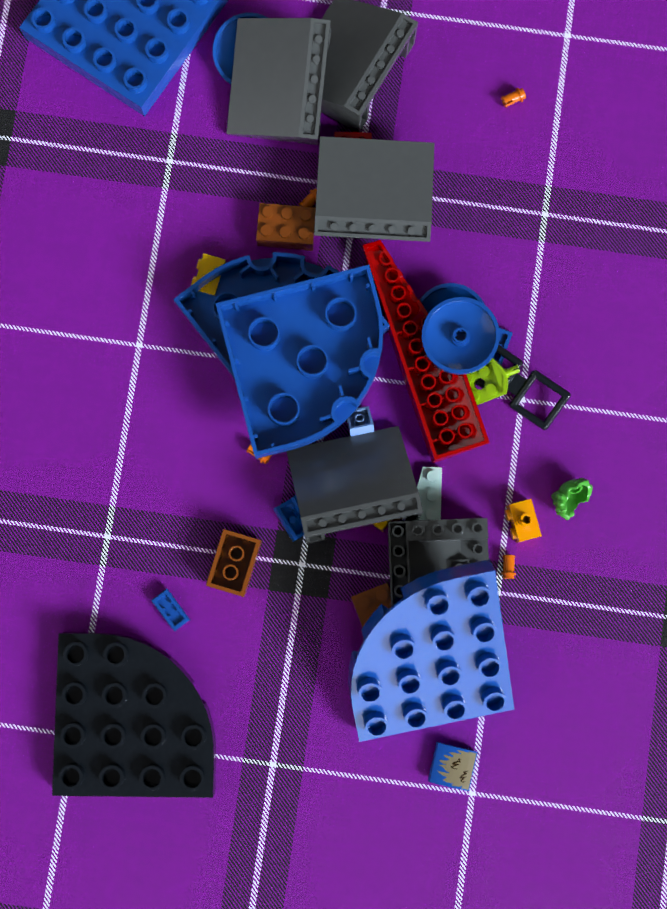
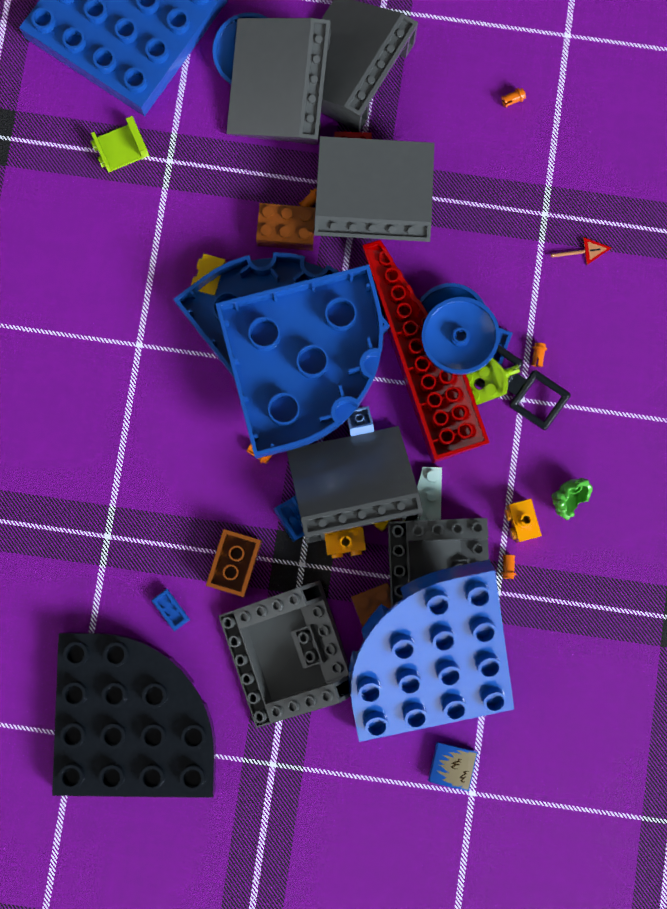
(120, 146): none -> lime panel
(288, 654): none -> dark grey slope
(345, 541): none -> light orange brick
(538, 353): none -> orange pin
(591, 249): none -> piece

